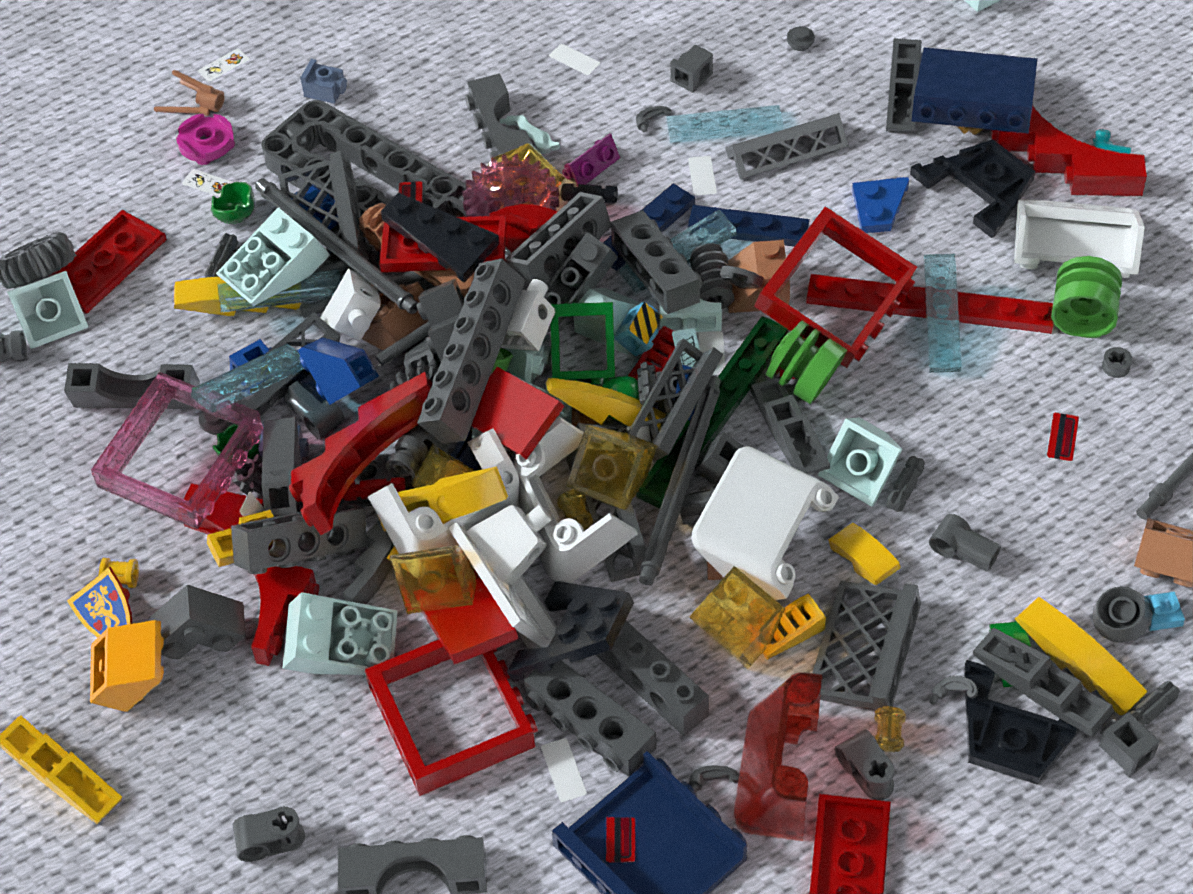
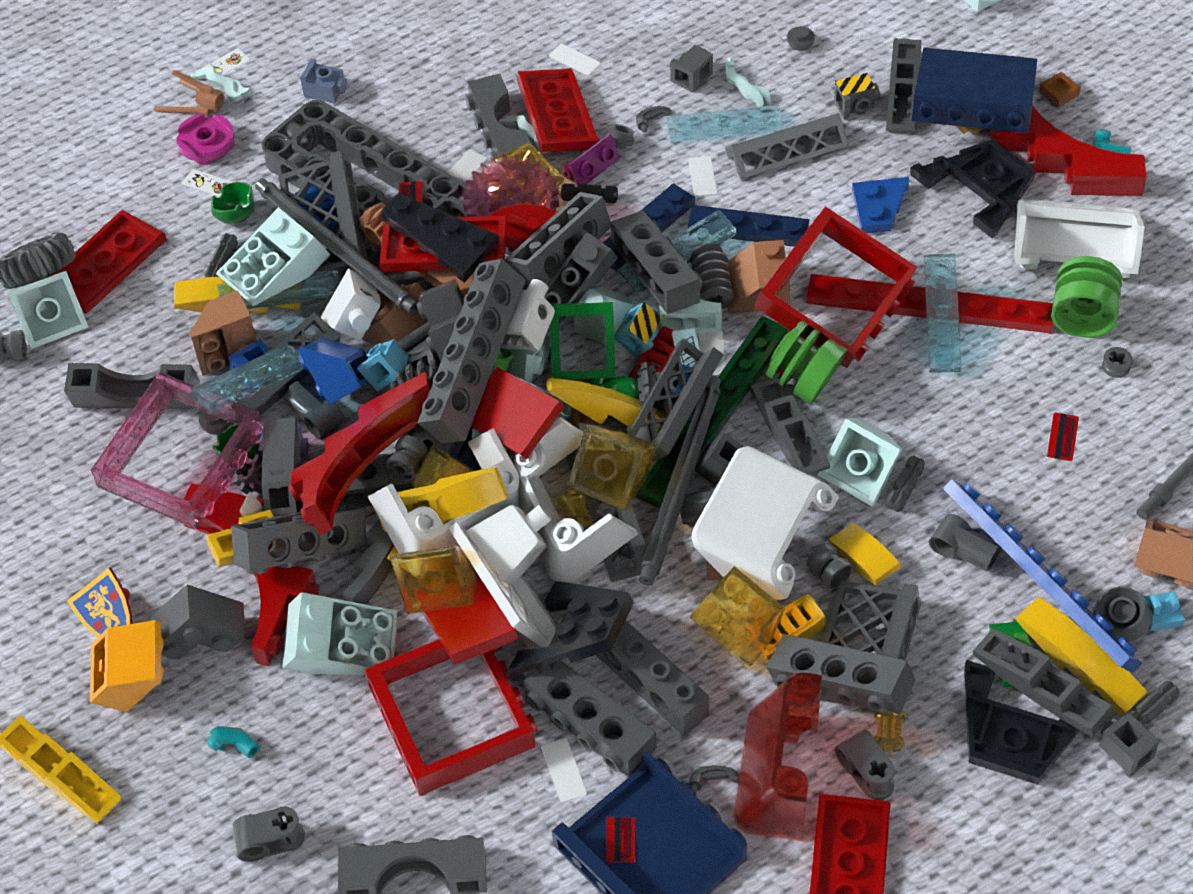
(125, 571): yellow bush -> none
(221, 331): none -> nougat slope
(232, 86): none -> light aqua hair
(233, 736): none -> teal arm
(369, 487): red axle -> none
(383, 364): none -> medium azure brick
(466, 164): none -> white sticker
(557, 110): none -> red plate
(621, 135): none -> dark grey plate
(741, 277): dark grey tile -> none
(755, 93): none -> light aqua hair
(829, 565): none -> dark grey wheel
(846, 673): none -> dark grey brick
(855, 94): none -> dark grey brick
(953, 683): dark grey piece -> none
(1049, 580): none -> plate
(1059, 89): none -> dark orange plate

